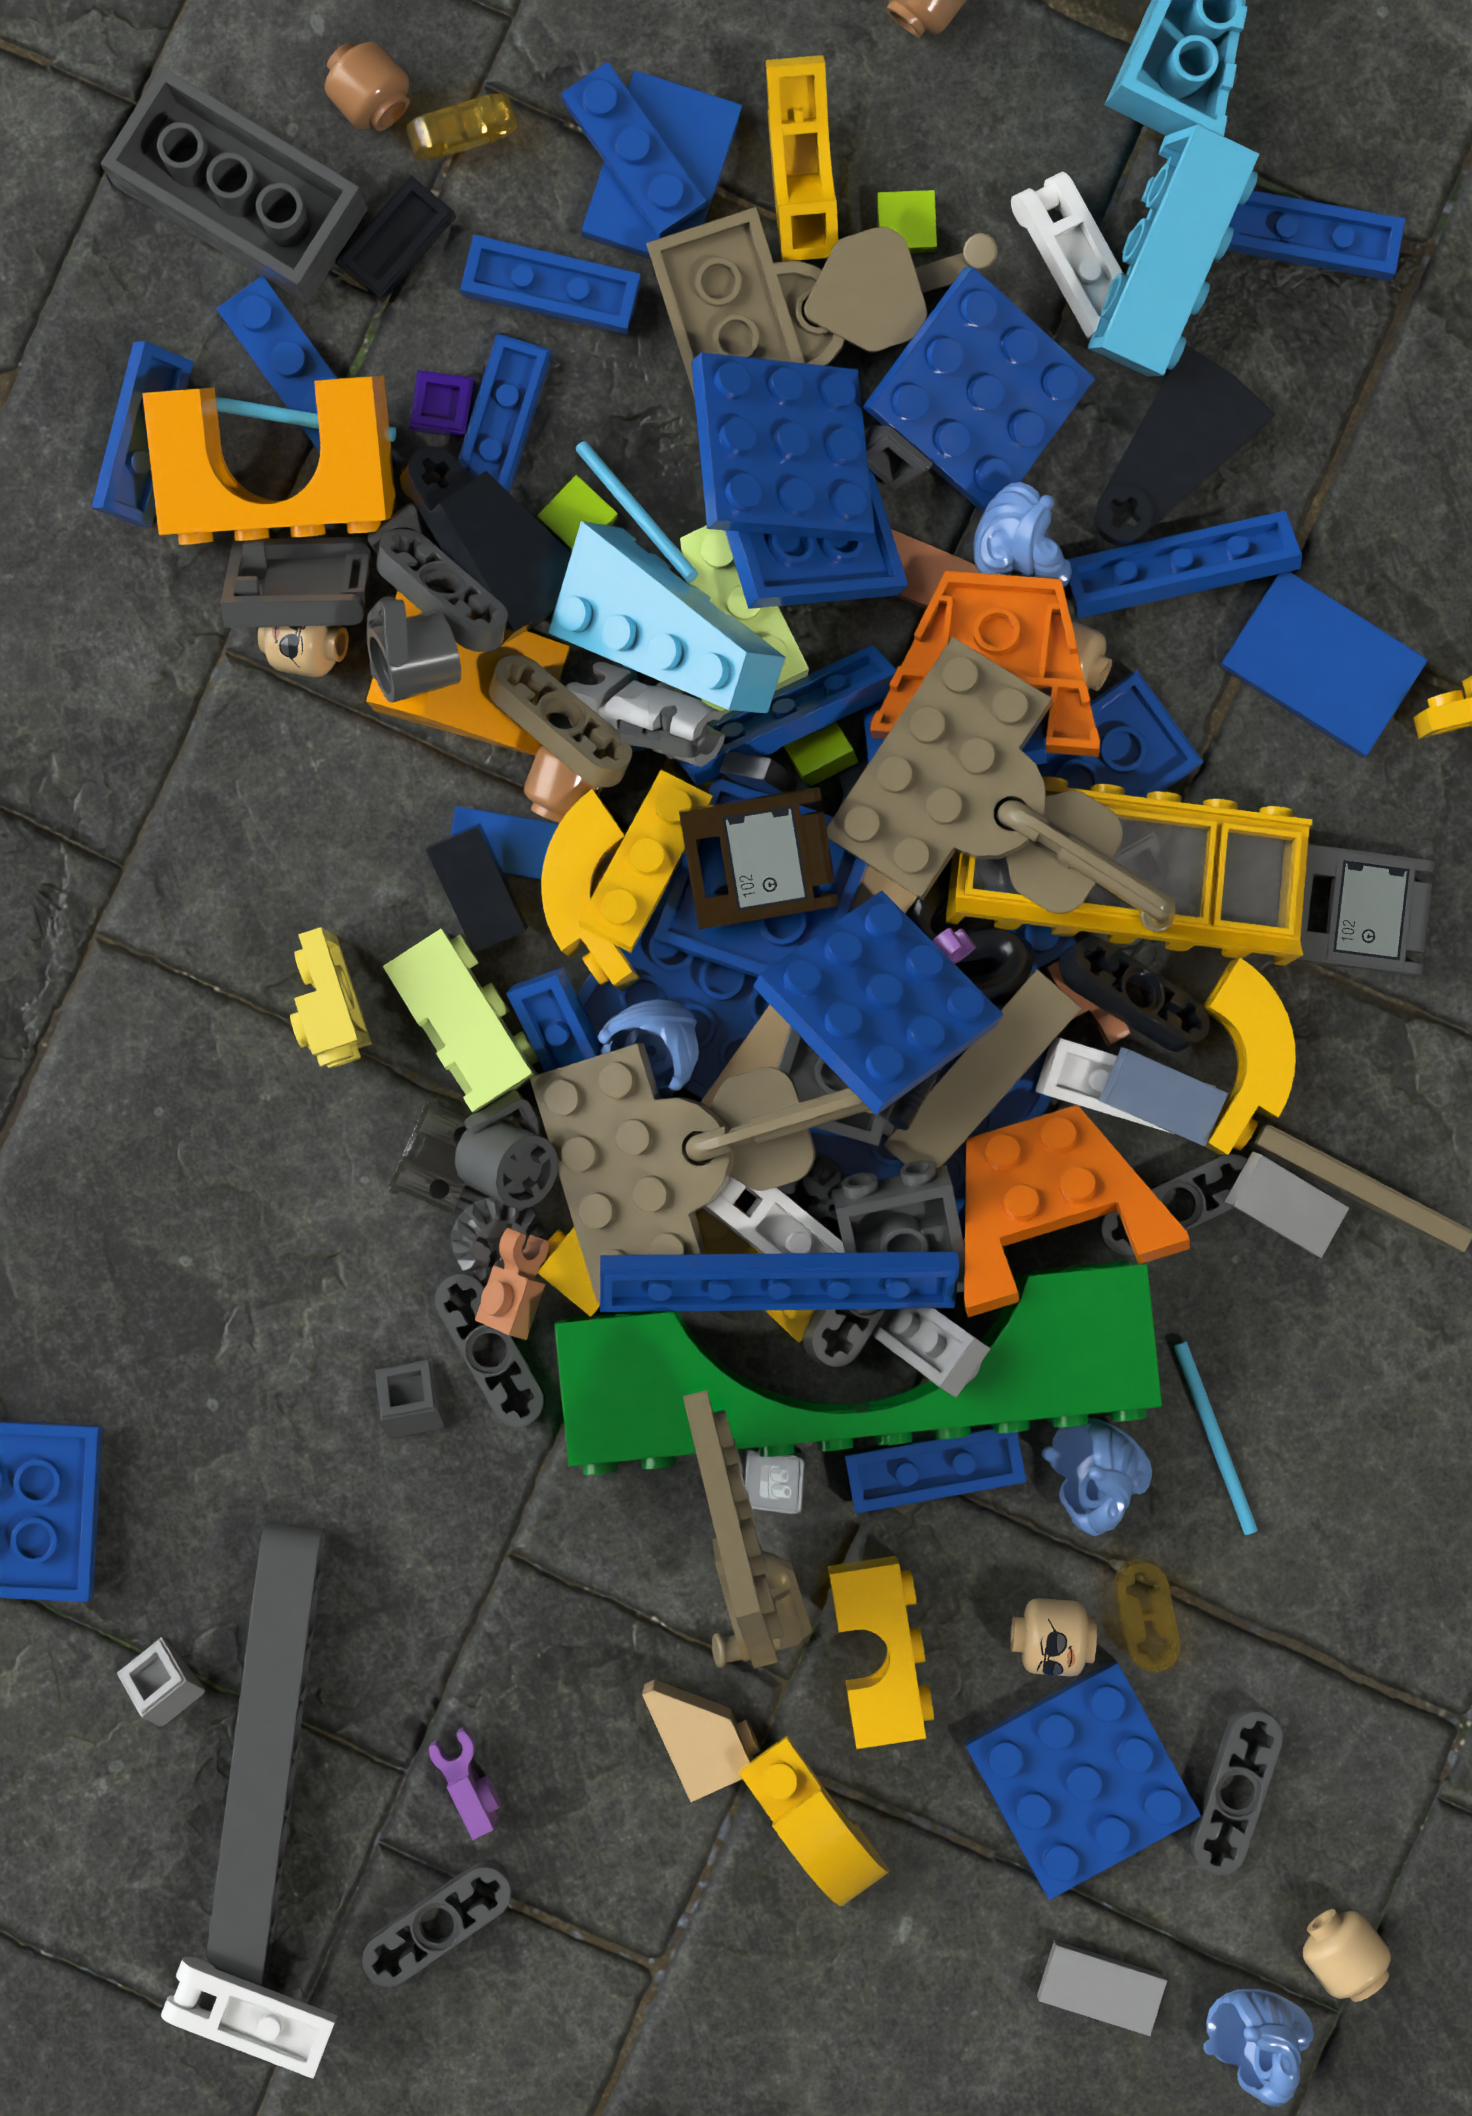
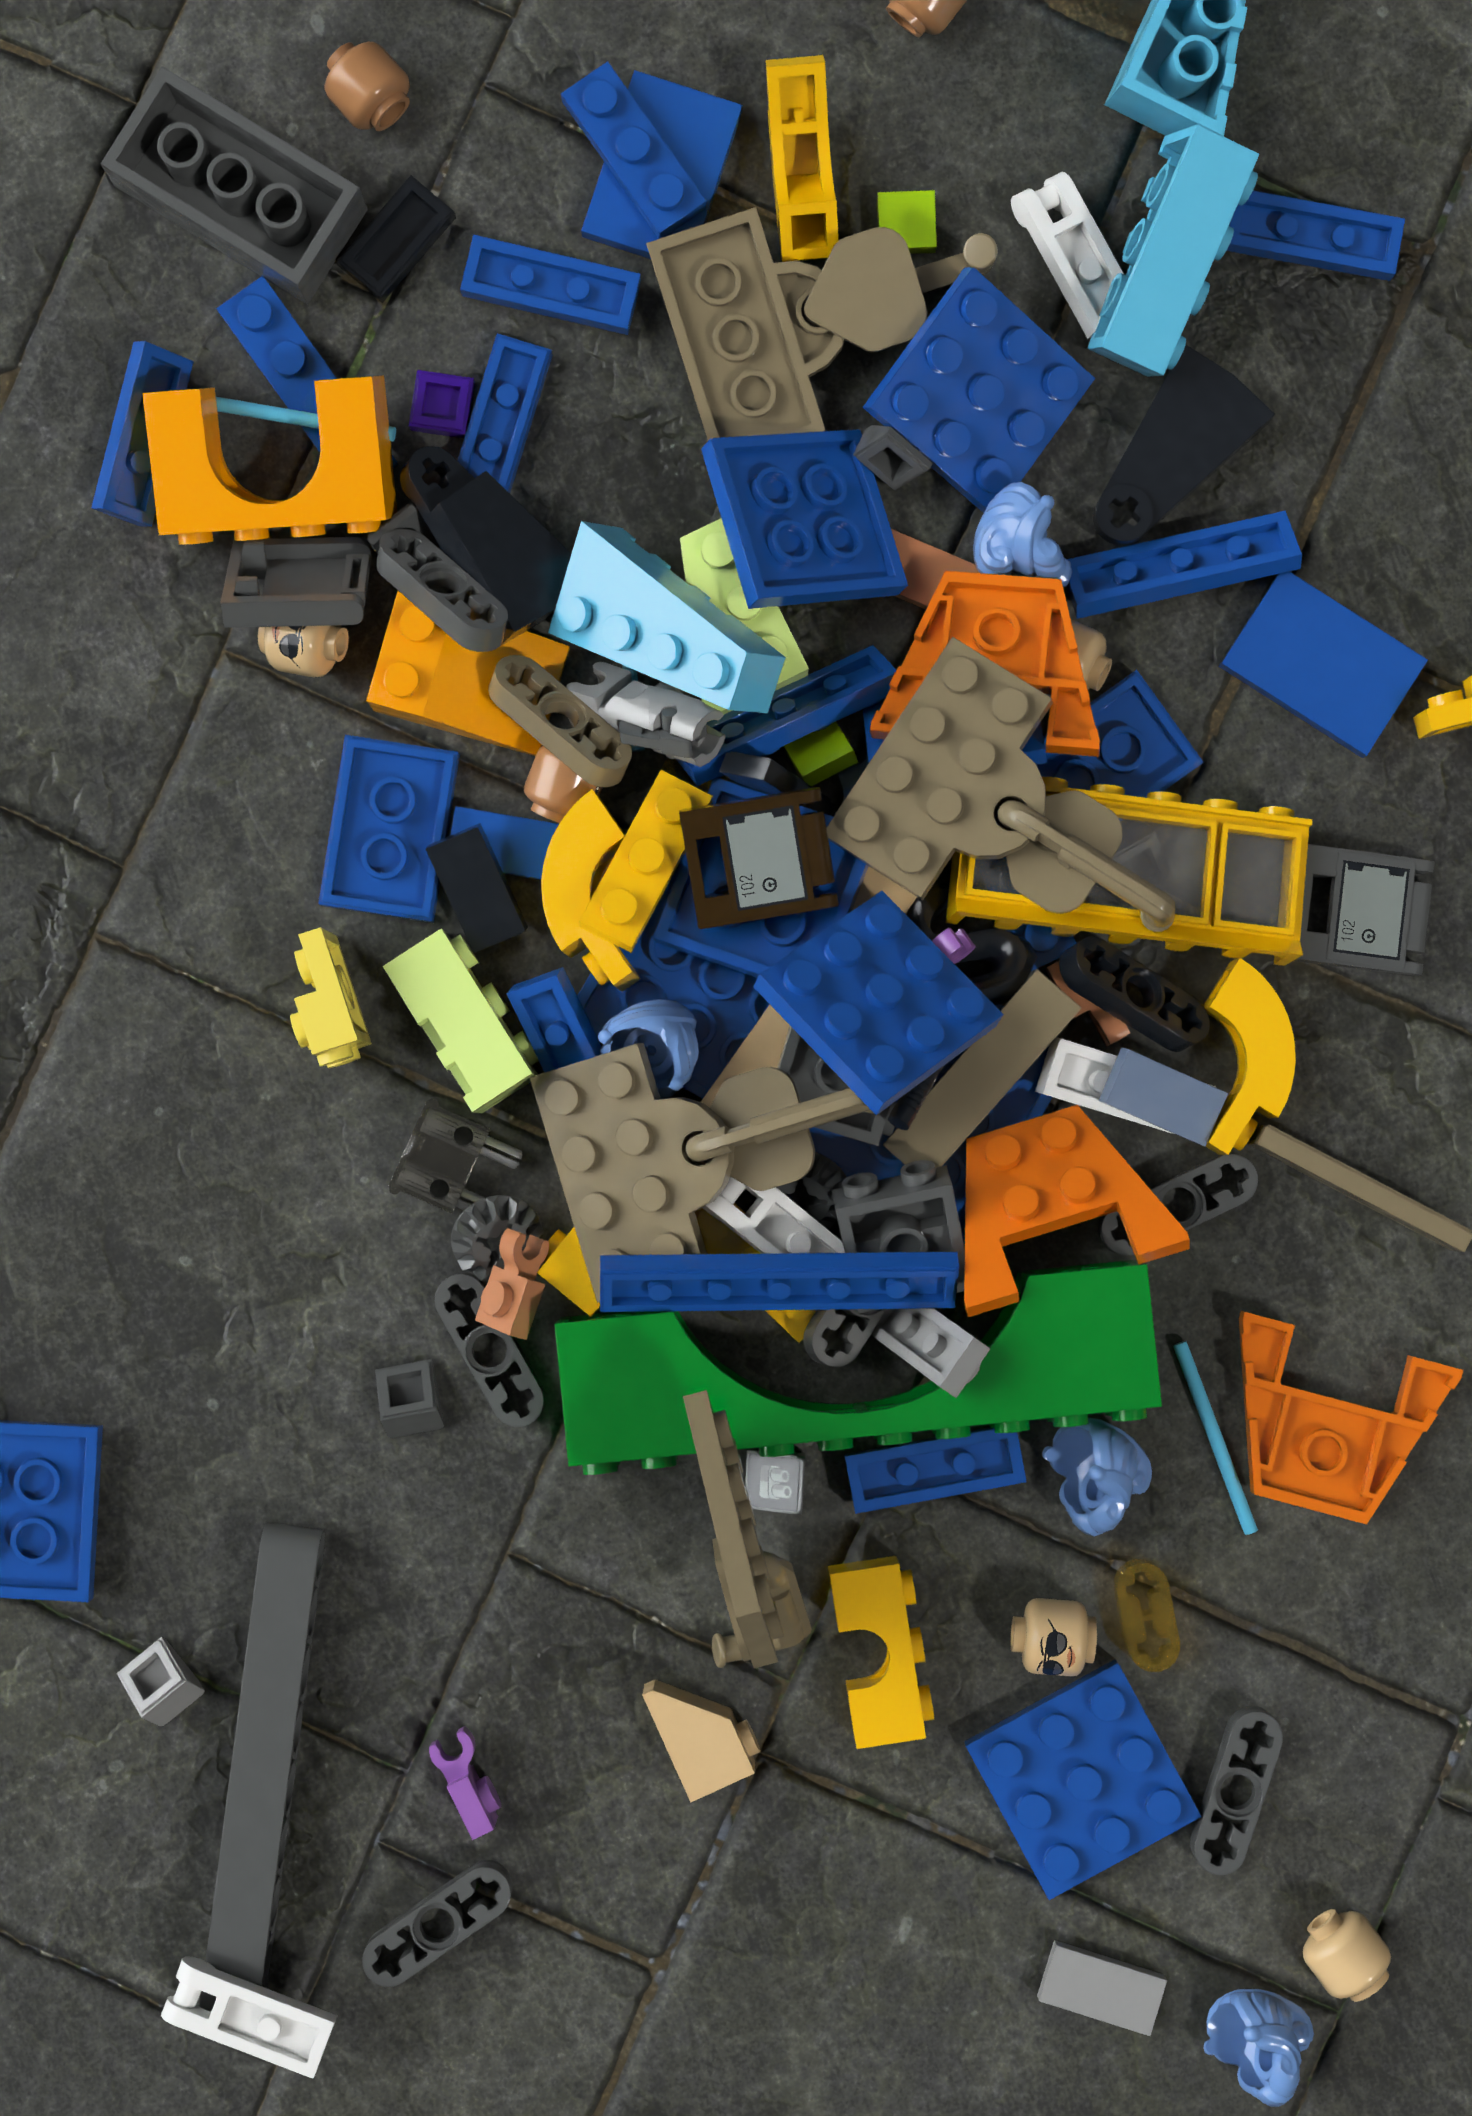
(384, 816): none -> blue tile
(410, 652): dark grey piece -> none
(461, 127): clear yellow beam -> none
(505, 1159): dark grey piece -> none
(570, 507): lime tile -> none
(637, 512): medium azure axle -> none
(782, 448): blue plate -> none
(812, 1824): yellow arch -> none
(1286, 1204): light grey tile -> none
(1324, 1448): none -> orange wing

